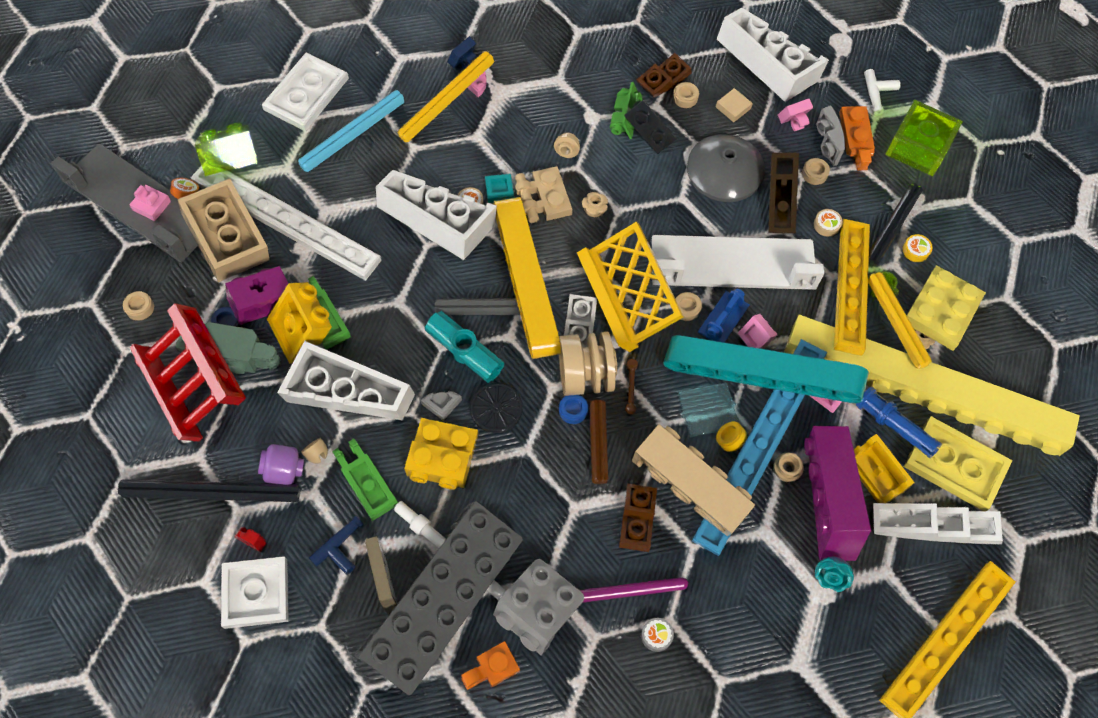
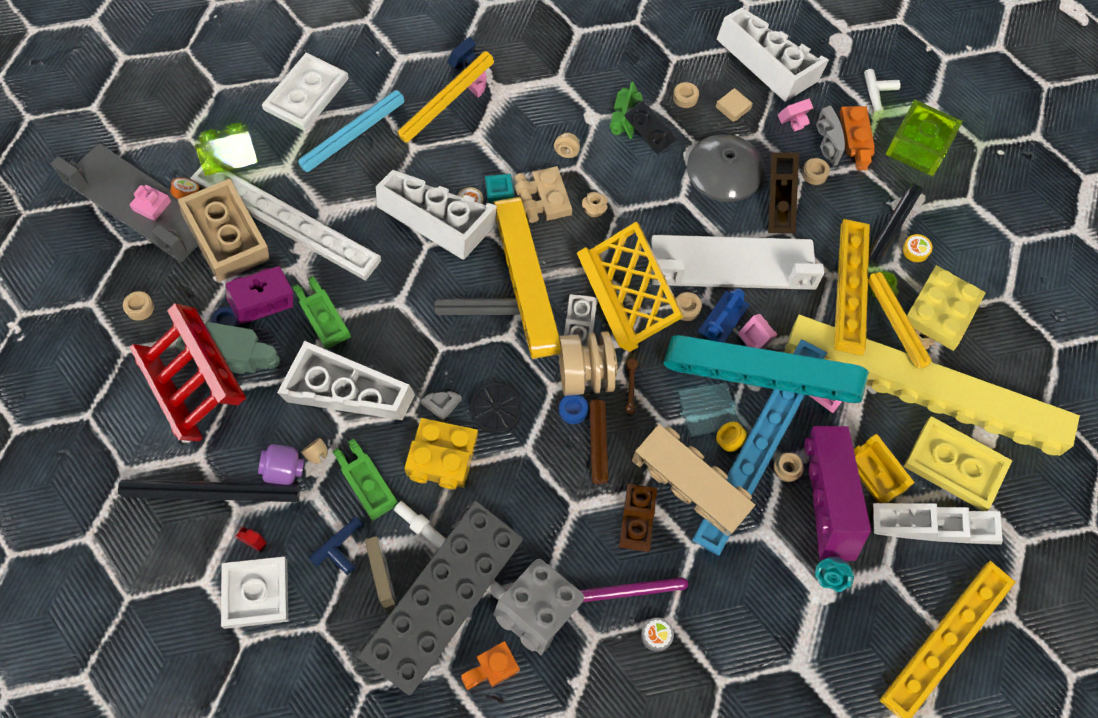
(298, 319): yellow plate -> none
(475, 357): teal piece -> none
(664, 77): reddish brown slope -> none
(828, 222): tile -> none
(887, 414): blue pin -> none

